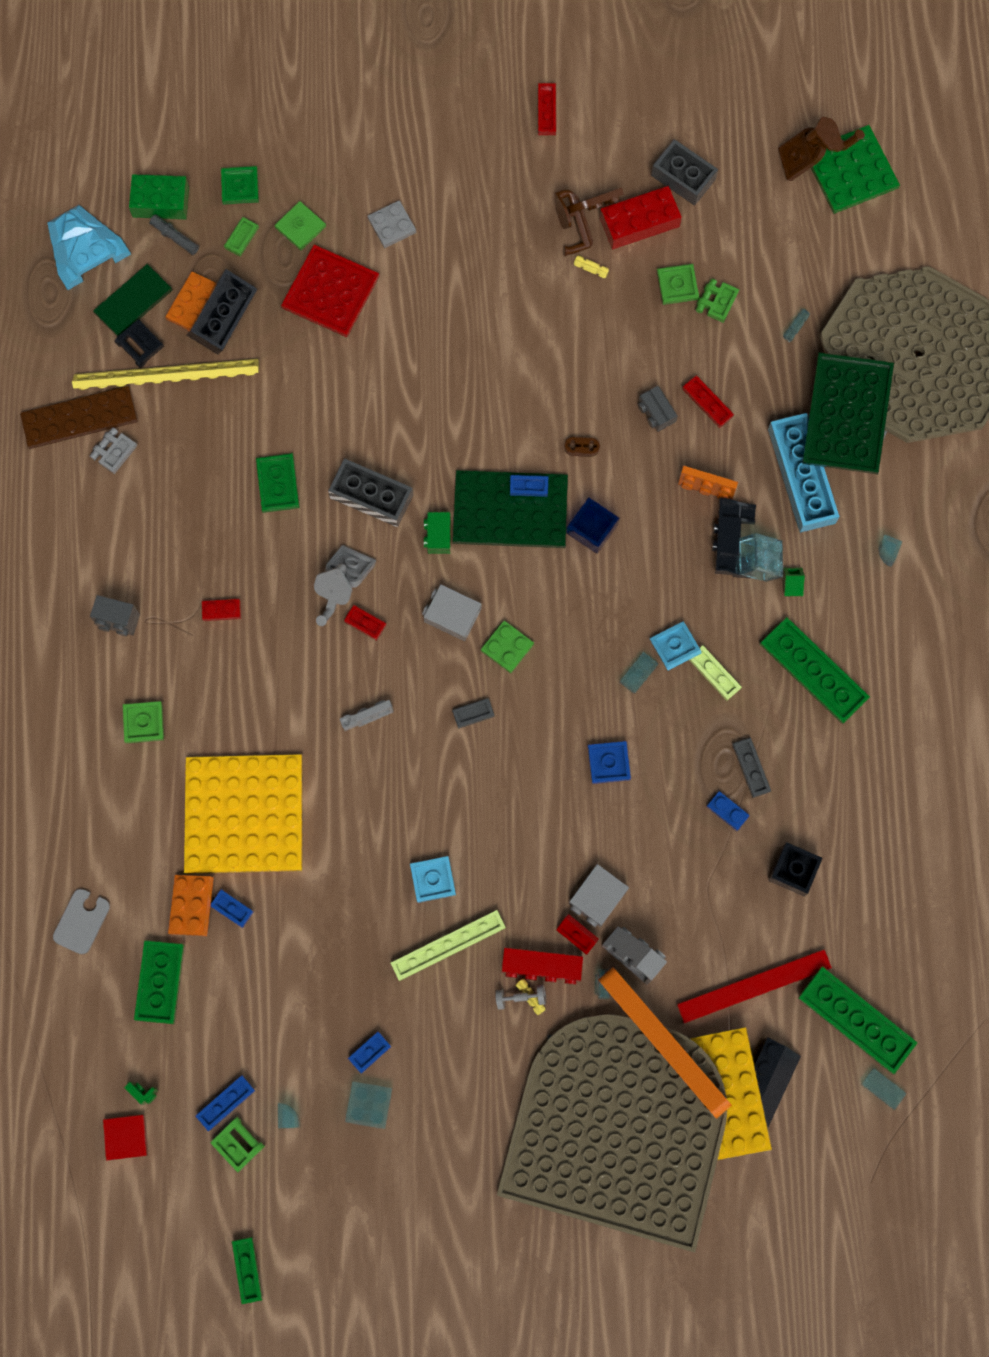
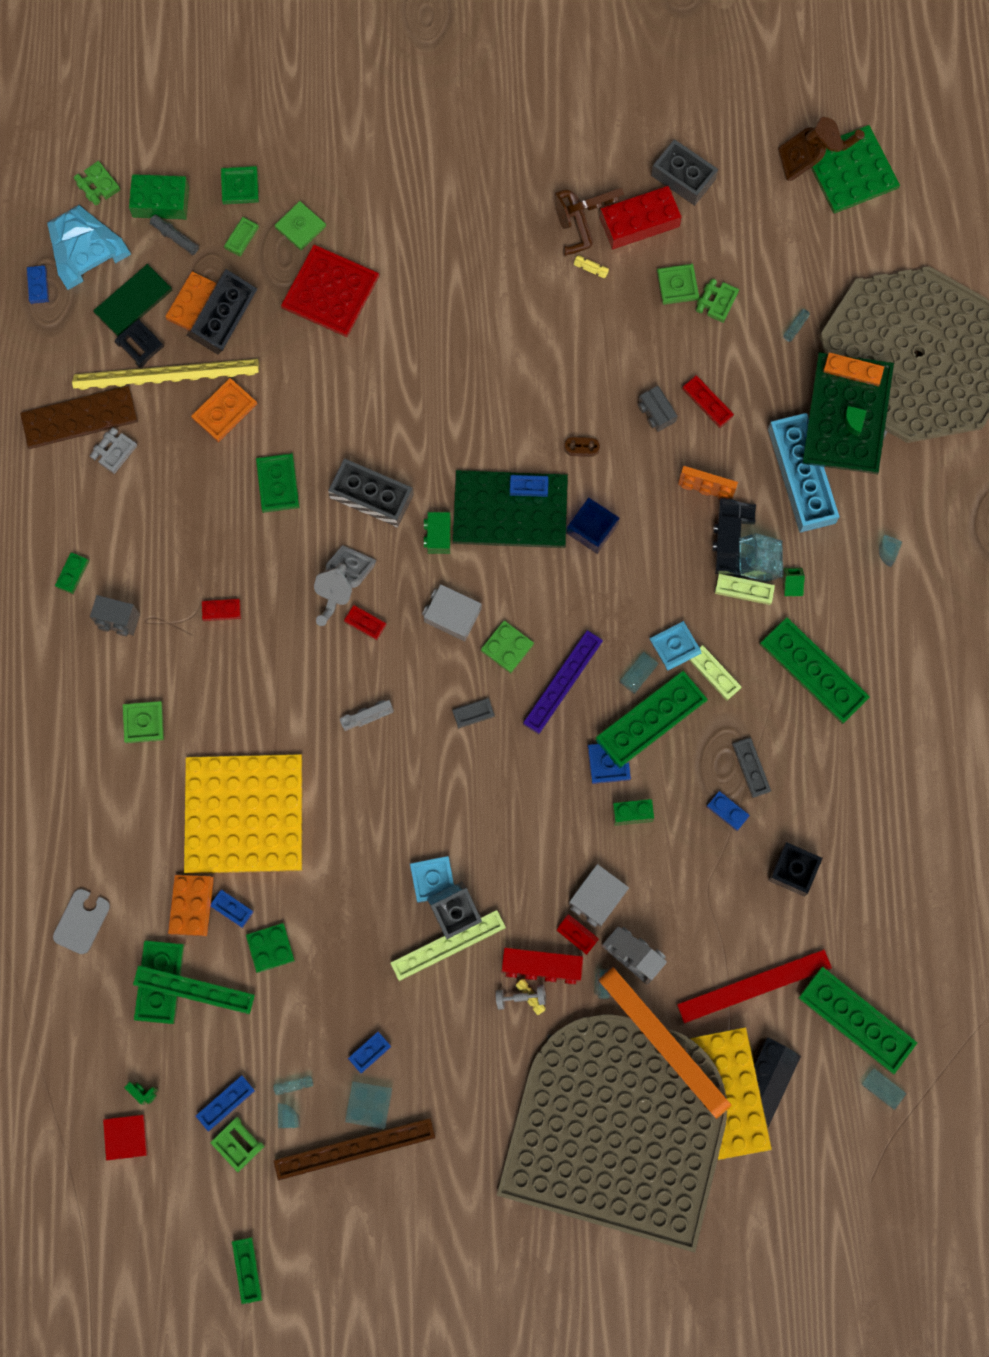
(37, 284): none -> blue plate
(72, 573): none -> green plate
(101, 180): none -> bright green plate
(193, 990): none -> green plate
(224, 410): none -> orange plate
(270, 948): none -> green plate
(293, 1085): none -> clear light blue axle
(354, 1149): none -> reddish brown plate
(391, 224): light grey plate -> none
(454, 910): none -> dark grey brick
(546, 108): red plate -> none
(563, 682): none -> dark purple plate
(633, 812): none -> green brick
(651, 719): none -> green plate
(744, 589): none -> yellowish green plate
(853, 369): none -> orange plate
(854, 419): none -> green brick

